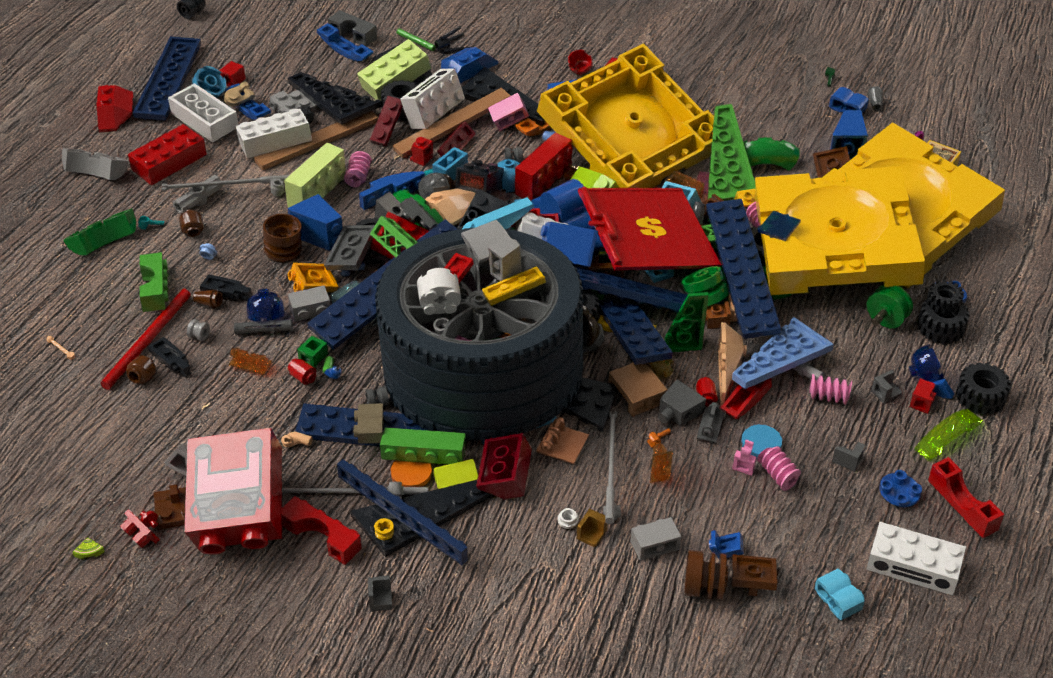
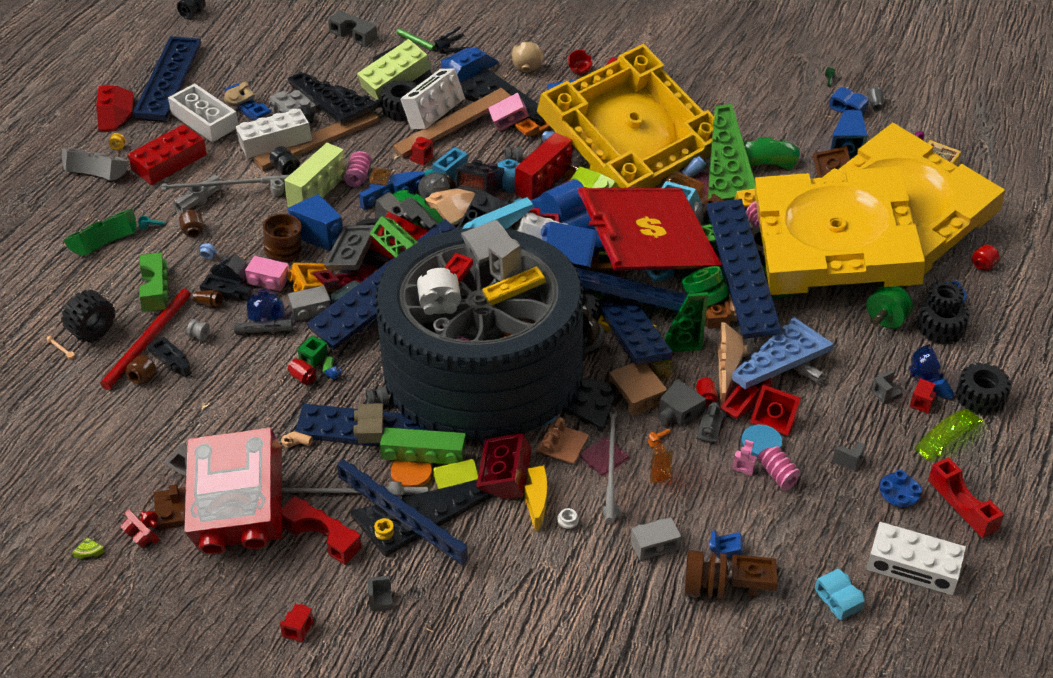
(88, 315): none -> black tyre
(117, 137): none -> yellow bush
(210, 80): dark azure cylinder -> none
(230, 267): none -> black slope
(233, 73): red brick -> none
(250, 362): clear orange hinge -> none
(267, 273): none -> bright pink brick
(284, 160): none -> black wheel
(297, 623): none -> red brick
(338, 281): none -> dark red slope
(341, 45): blue slope -> none
(380, 176): none -> clear orange tile
(386, 121): dark red plate -> none
(458, 139): dark red plate -> none
(527, 57): none -> tan cylinder
(536, 495): none -> yellow slope
(592, 528): pearl gold panel -> none
(598, 456): none -> clear pink piece
(694, 167): none -> medium blue cone
(776, 409): none -> red slope
(779, 225): piece -> none
(830, 389): bright pink piece -> none
(985, 257): none -> red head

